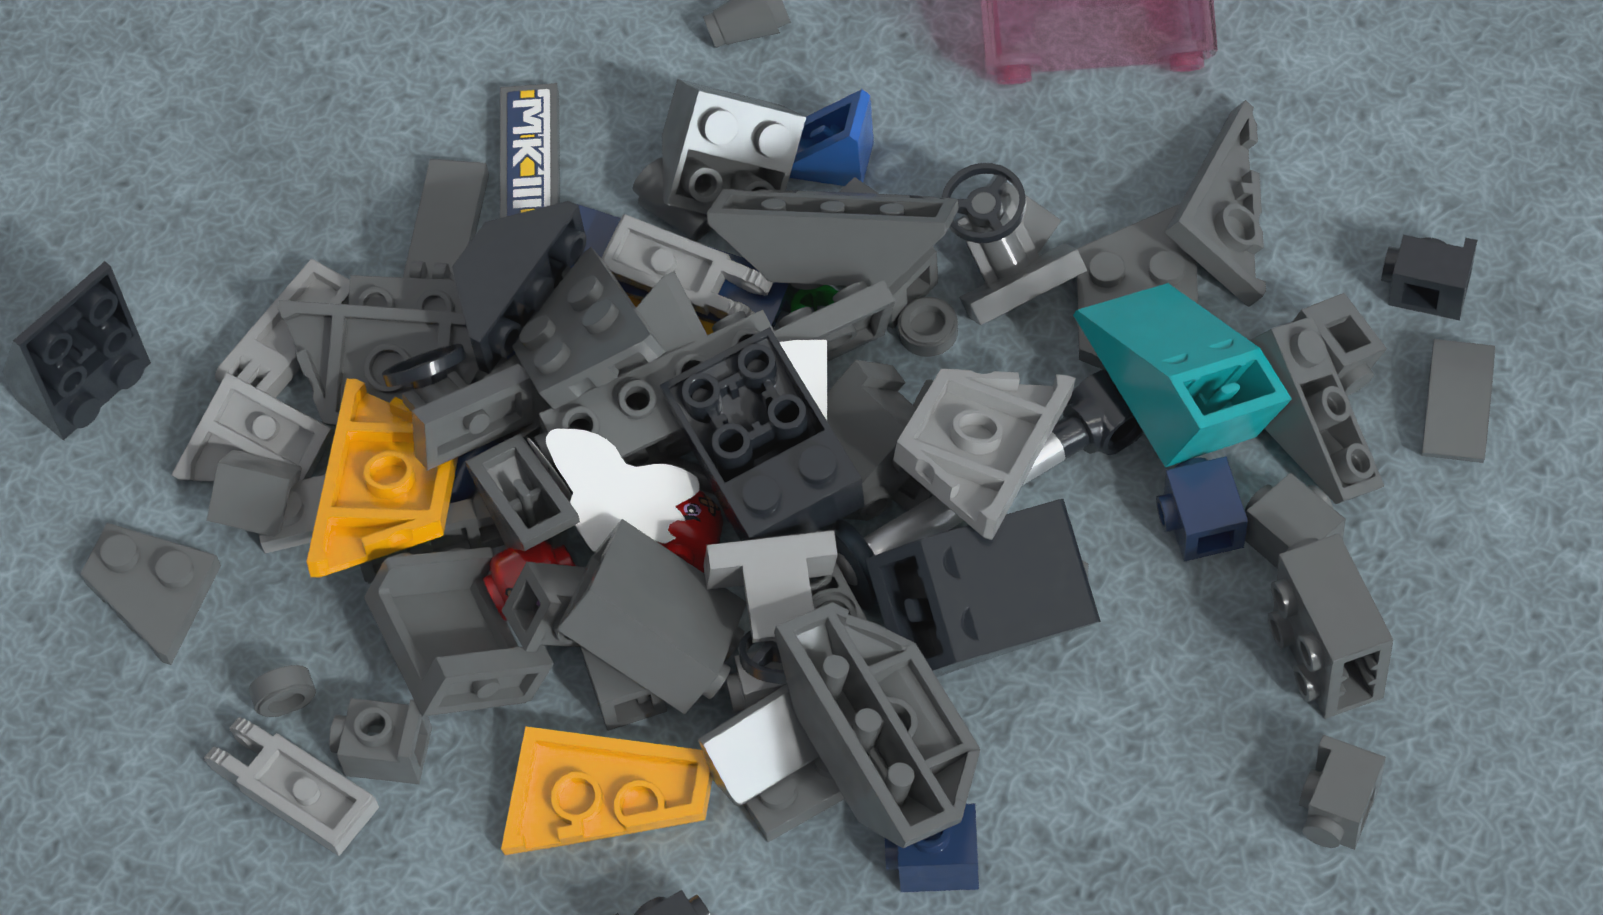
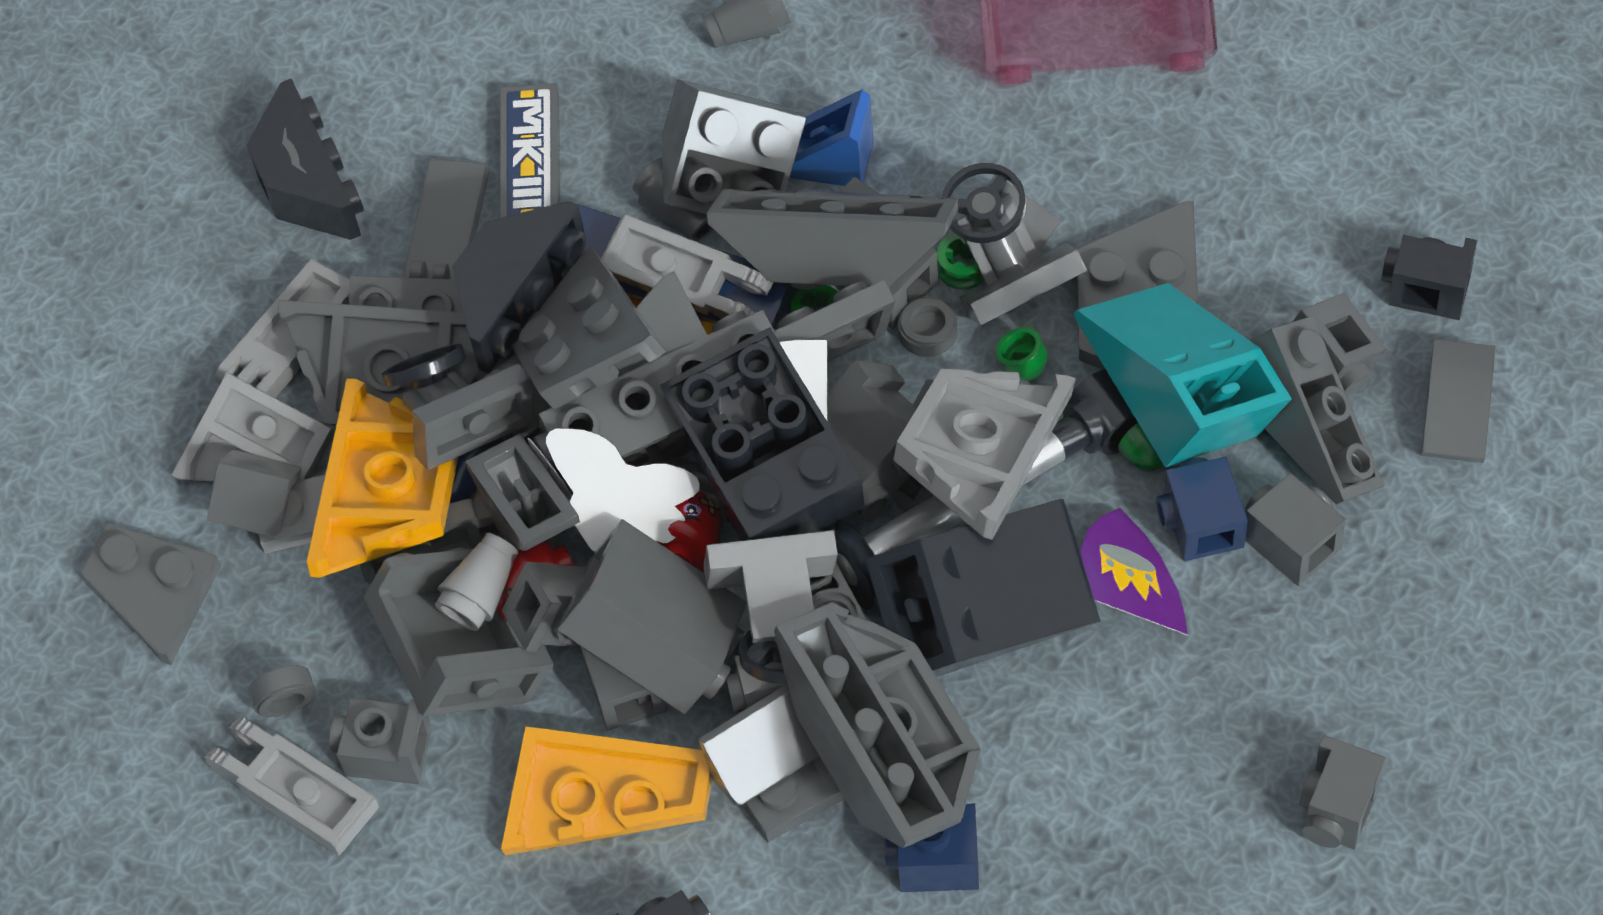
(77, 355): black slope -> none
(302, 169): none -> black slope
(477, 583): none -> light grey cone
(956, 274): none -> green bush
(1027, 348): none -> green hinge
(1129, 572): none -> dark purple sticker
(1142, 452): none -> green hinge
(1223, 208): dark grey wing -> none
(1330, 626): dark grey brick -> none

